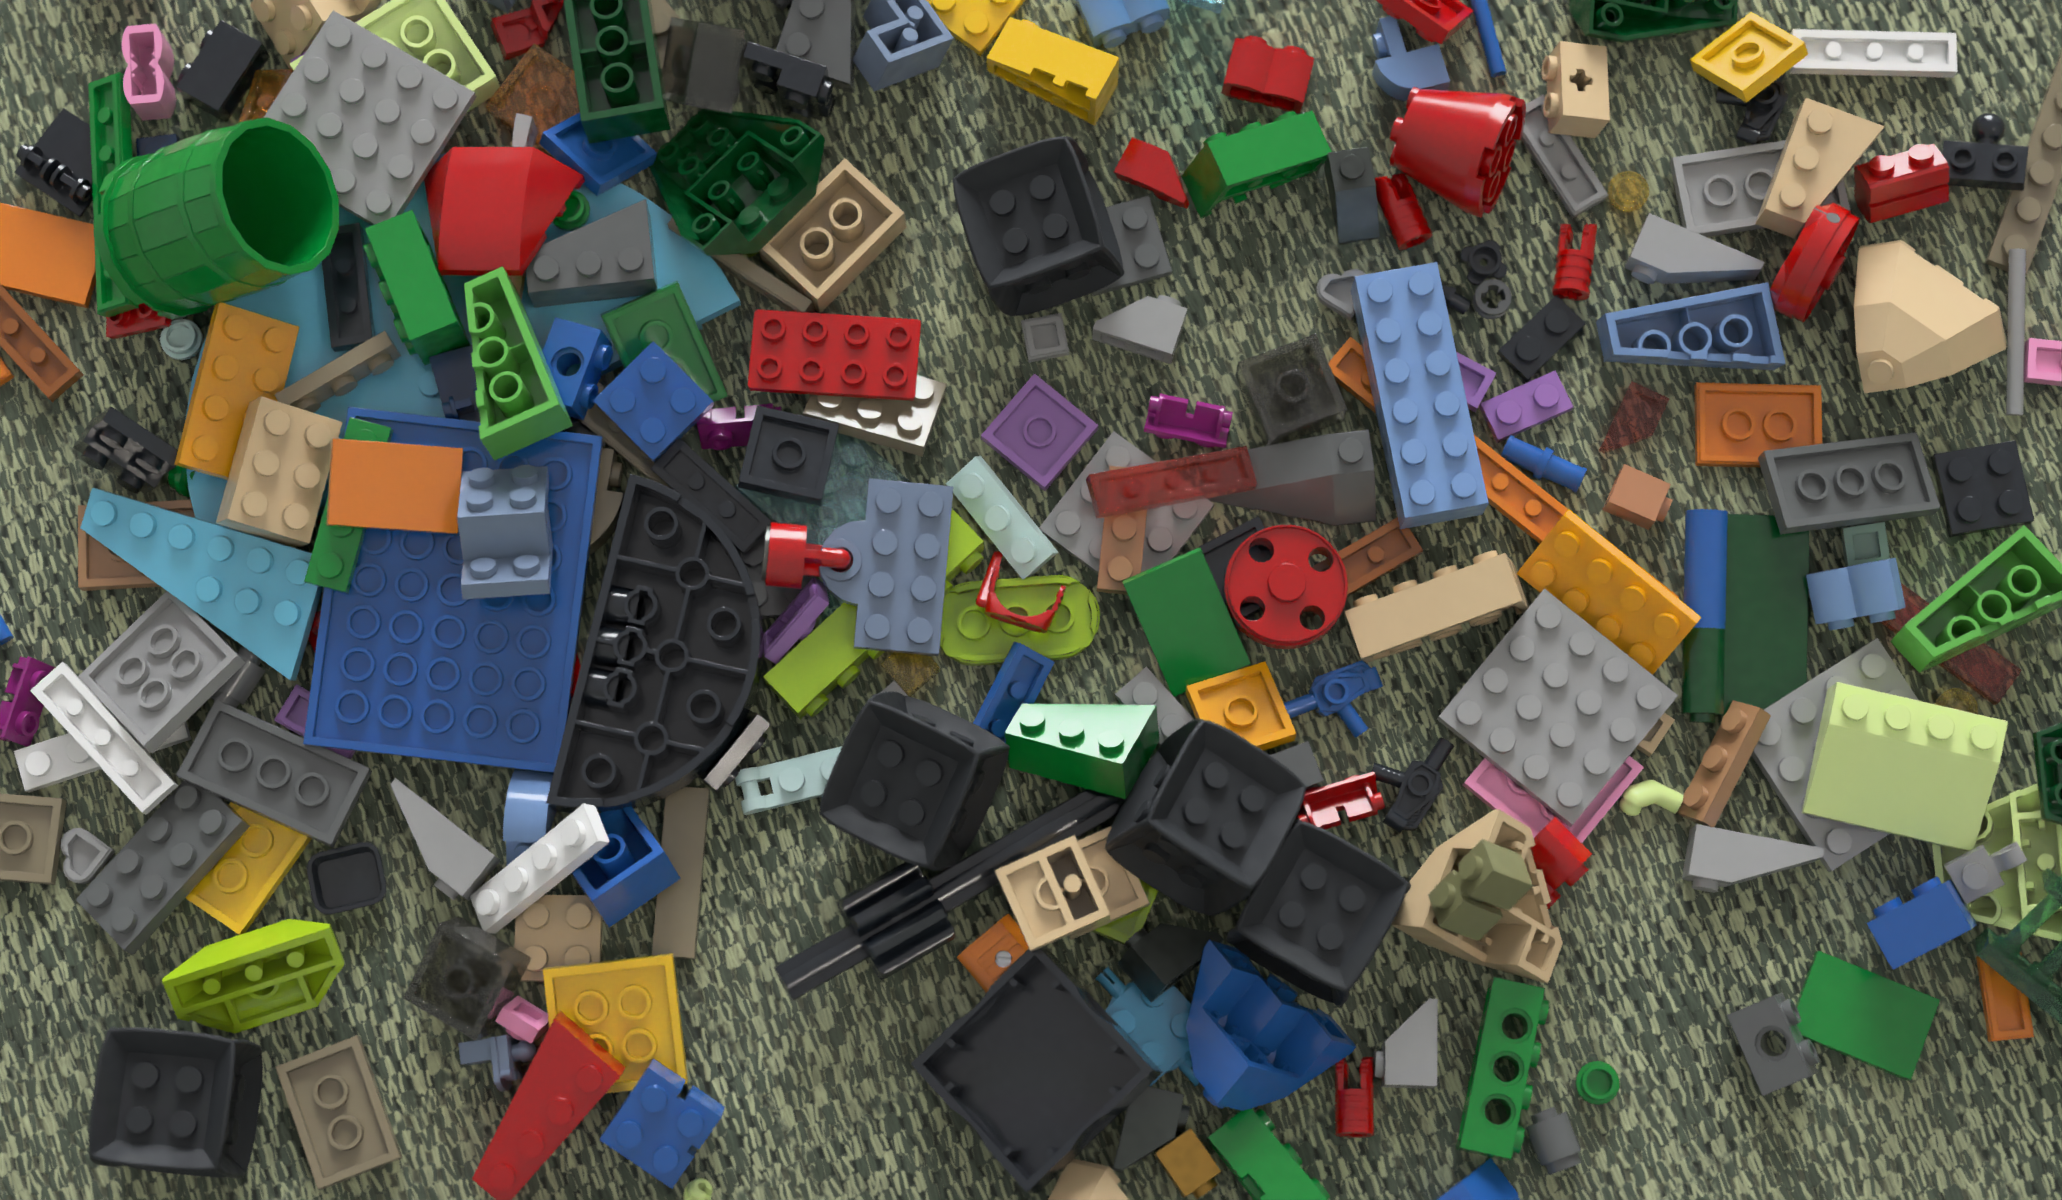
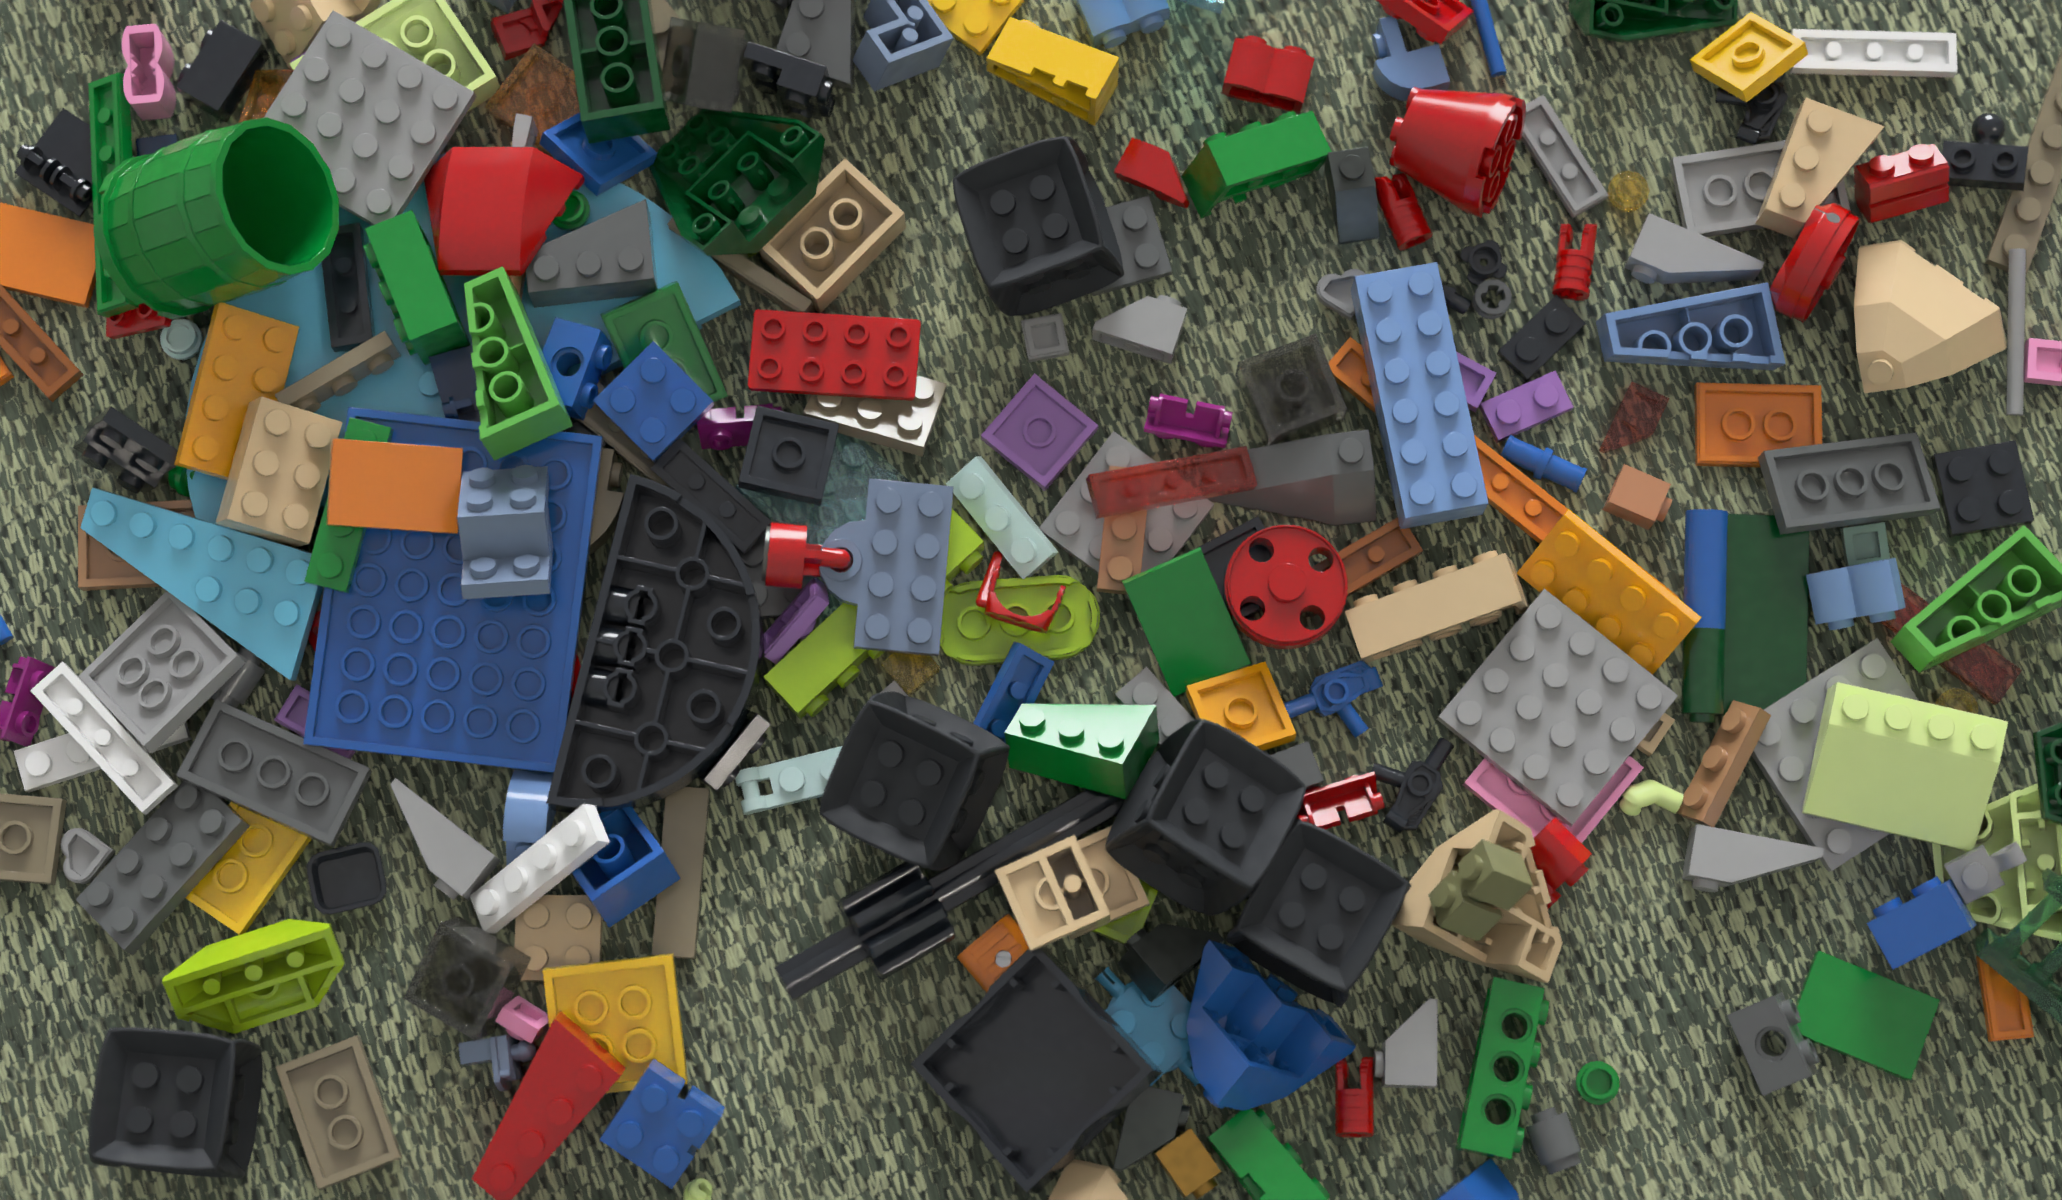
(1576, 89): tan brick -> none

